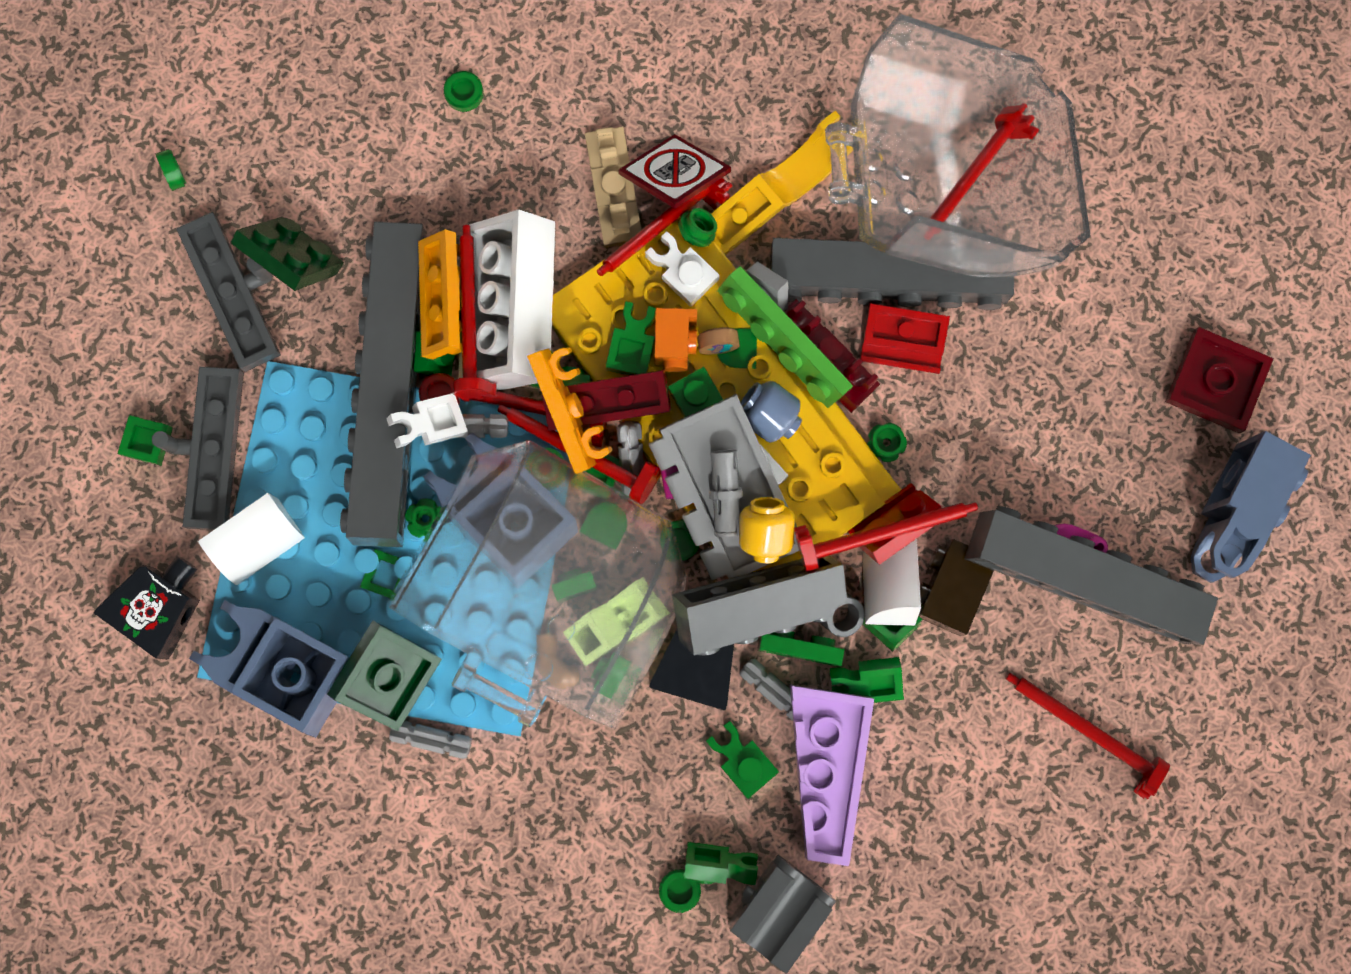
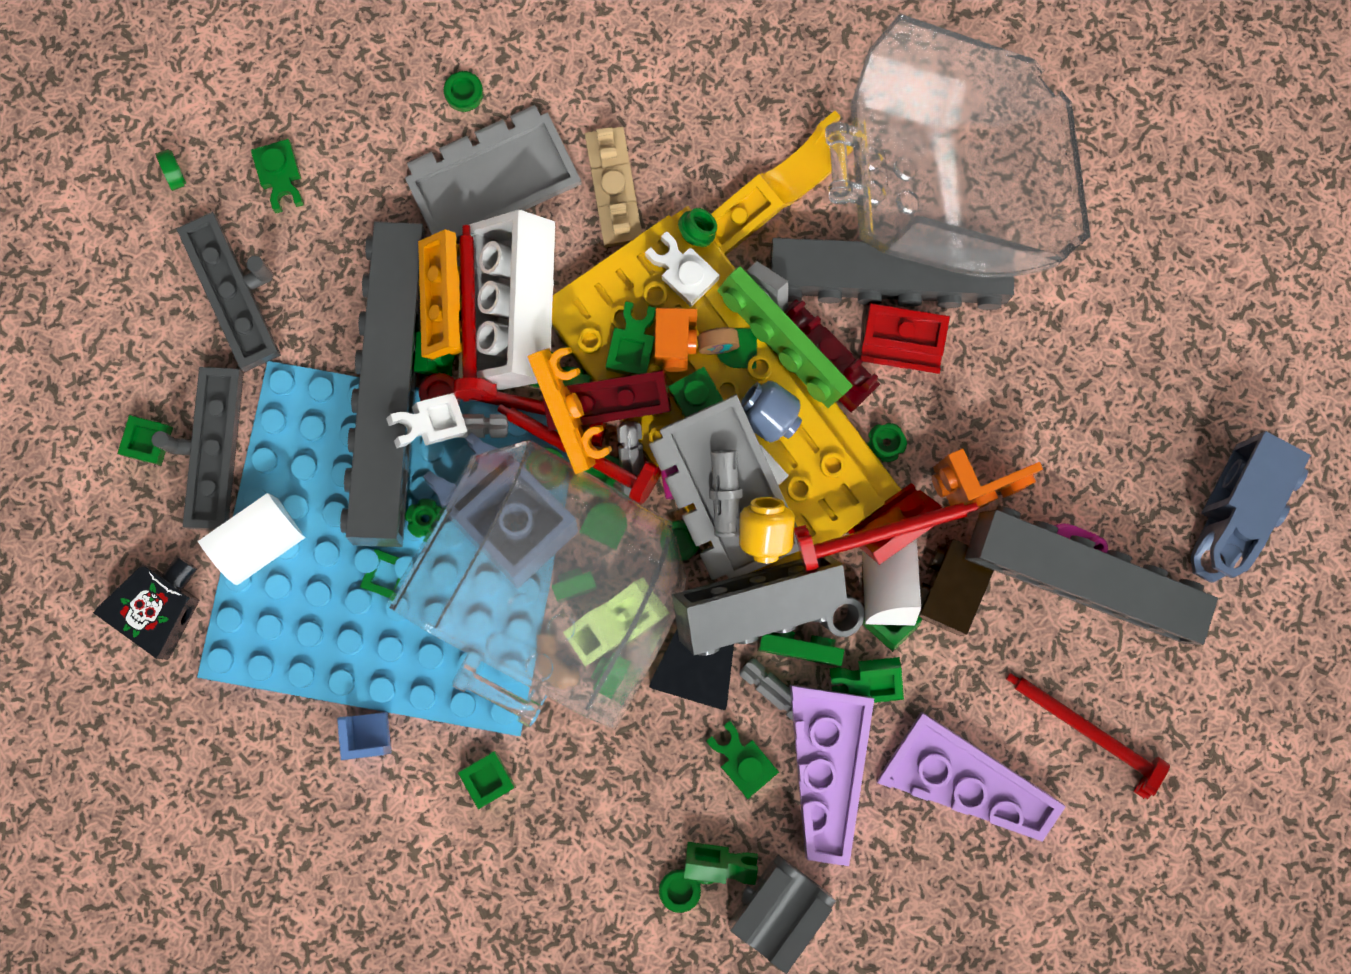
(266, 660): sand blue brick -> none
(276, 170): none -> green plate
(287, 252): dark green plate -> none
(364, 736): none -> medium blue panel
(384, 676): plate -> none
(432, 739): light grey axle -> none
(487, 780): none -> green plate
(494, 177): none -> light grey hinge
(674, 171): piece -> none
(713, 195): red piece -> none
(955, 773): none -> lavender wing
(959, 483): none -> orange bracket
(1009, 124): red piece -> none
(1219, 380): dark red plate -> none

